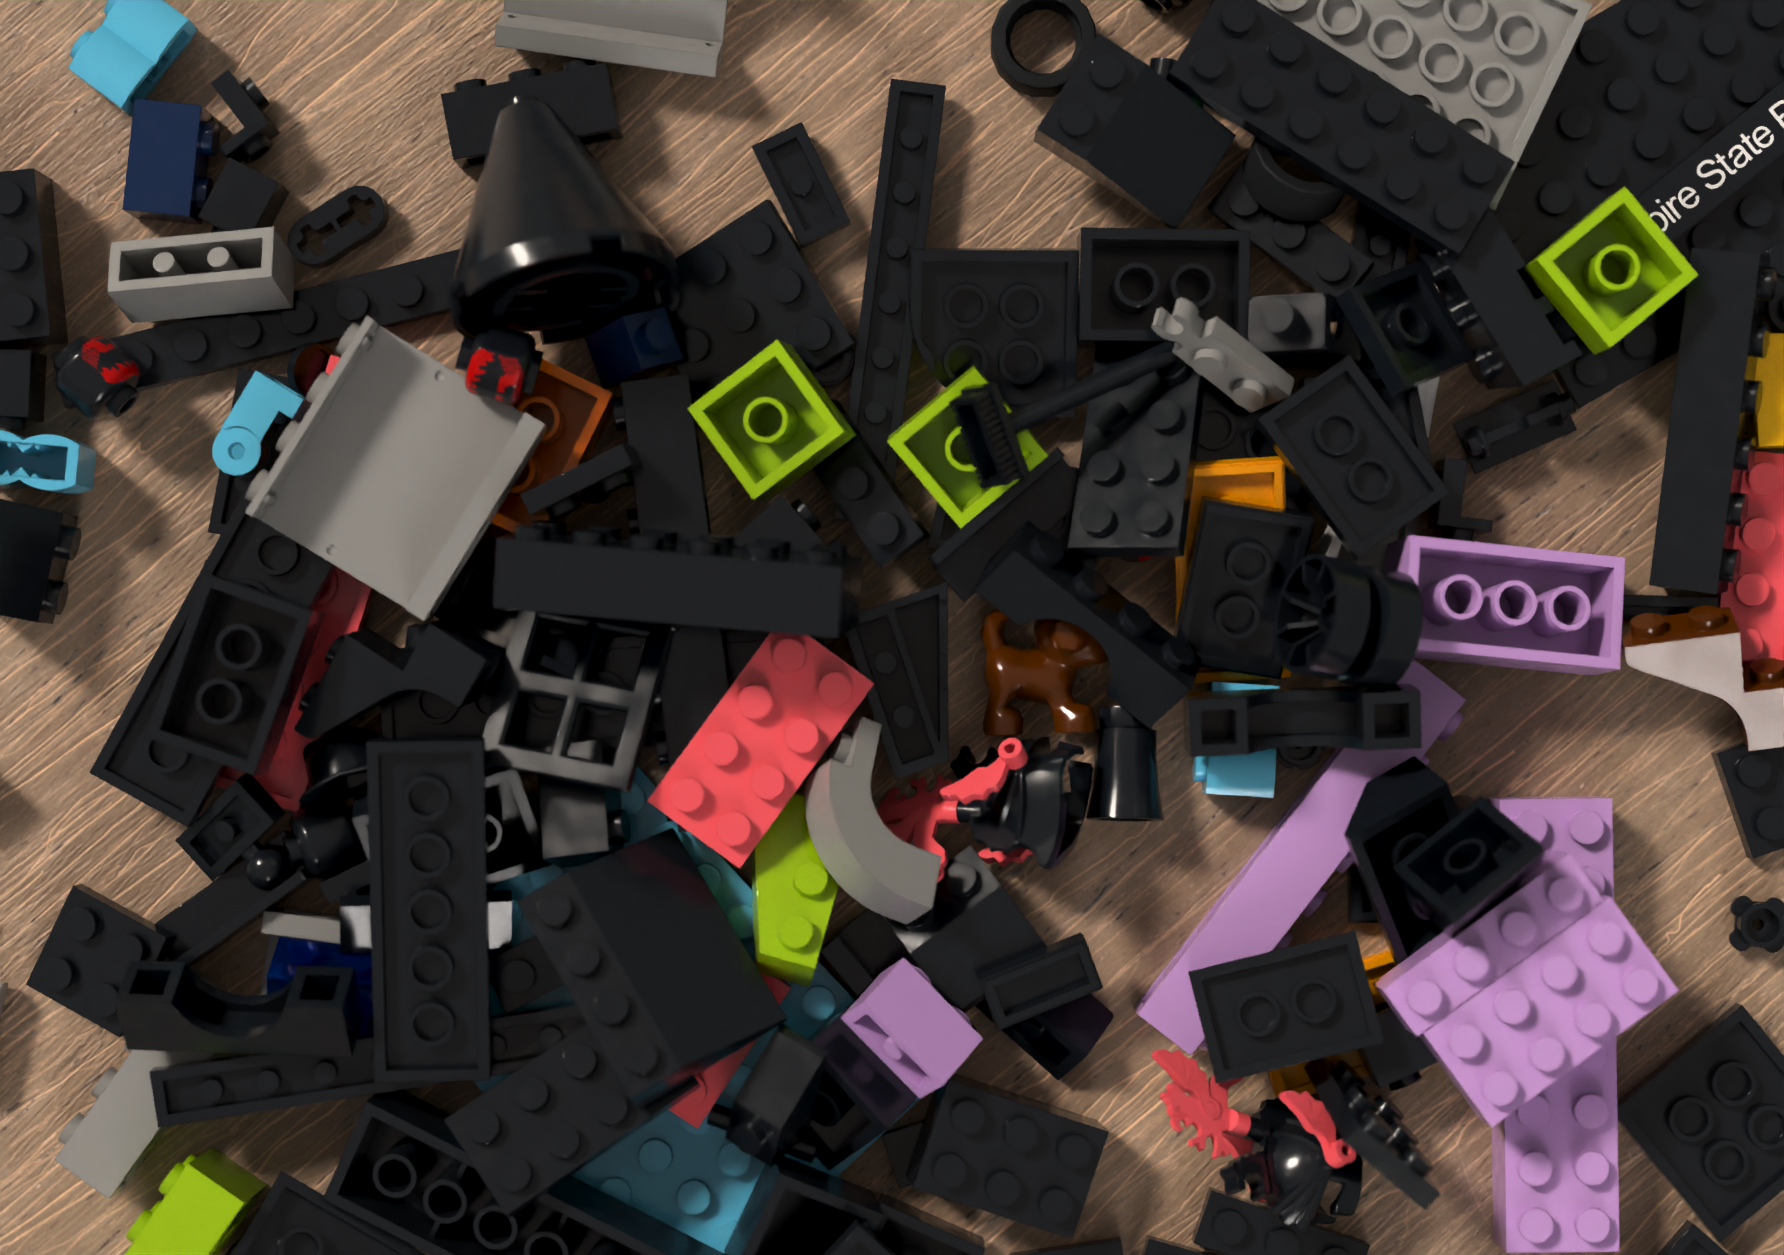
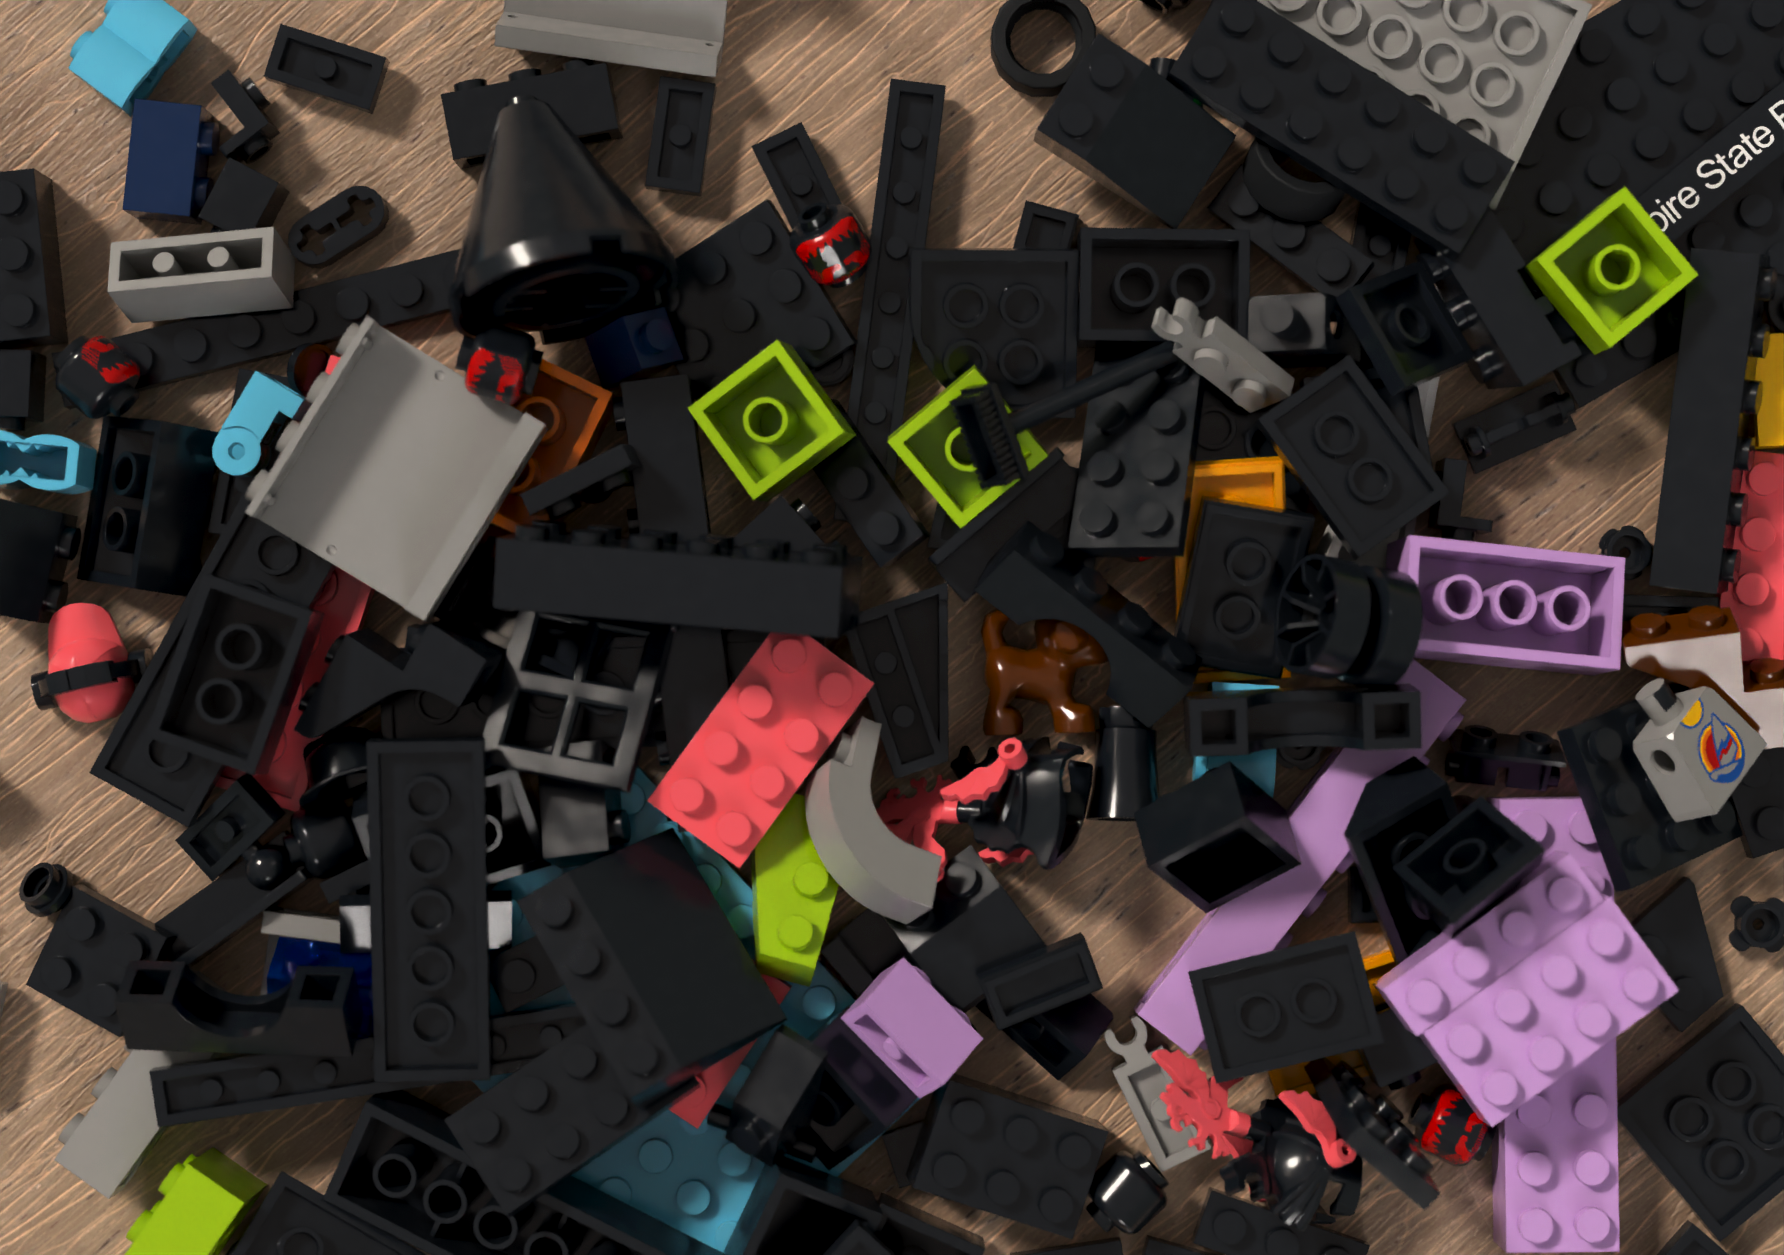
(45, 888): none -> black plate
(88, 665): none -> coral cap
(148, 505): none -> black slope
(326, 68): none -> black plate
(680, 136): none -> black plate
(830, 244): none -> black head
(1045, 227): none -> black tile
(1127, 1192): none -> black head
(1141, 1084): none -> light grey plate
(1217, 837): none -> black piece
(1449, 1127): none -> head
(1530, 758): none -> black hinge
(1623, 805): none -> black plate
(1635, 541): none -> black plate
(1680, 943): none -> black wing
(1693, 748): none -> light grey torso

